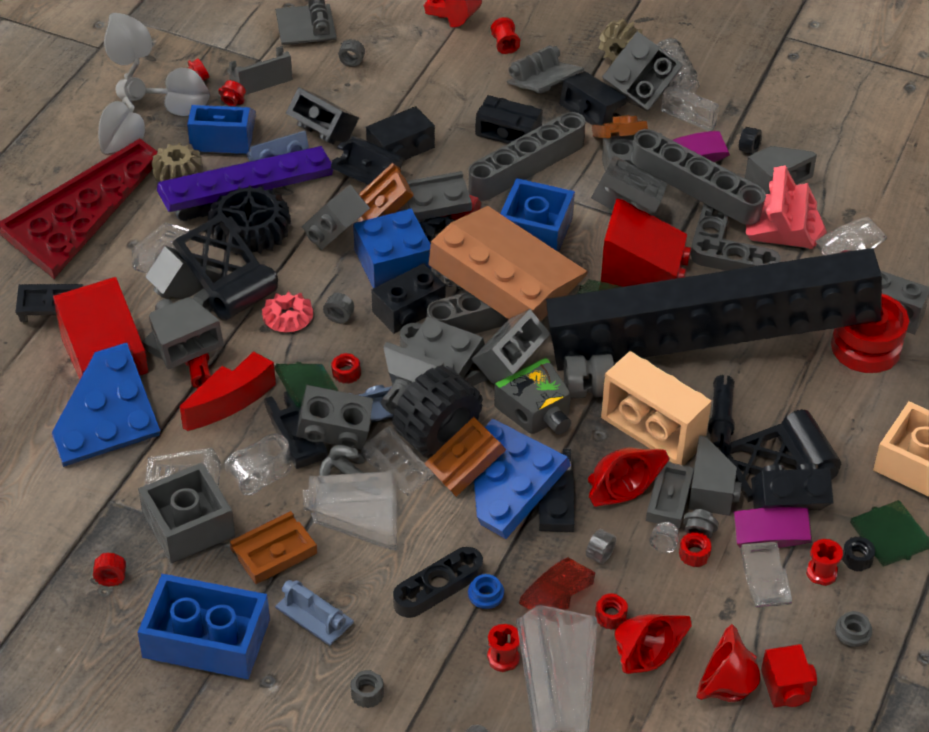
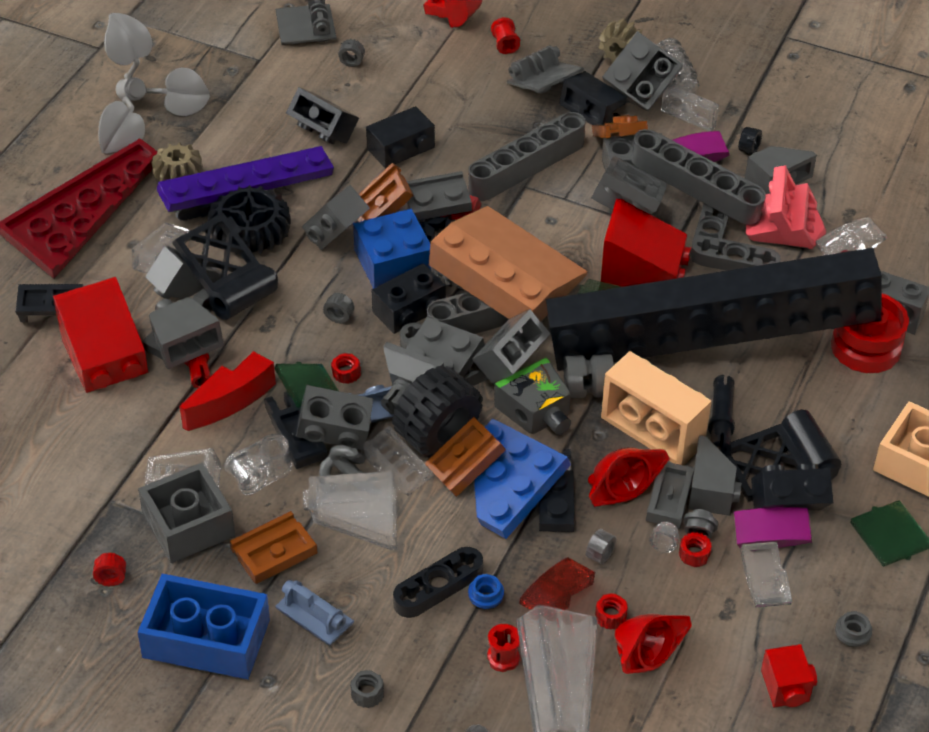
(105, 409): blue plate -> none
(199, 68): red plate -> none
(221, 128): blue slope -> none
(232, 93): red plate -> none
(263, 74): dark grey hinge -> none
(283, 145): sand blue hinge -> none
(291, 320): coral gear -> none
(364, 159): black hinge -> none
(506, 120): black brick -> none
(540, 210): blue brick -> none
(730, 671): red hat -> none
(825, 557): red bush -> none
(862, 545): black axle -> none

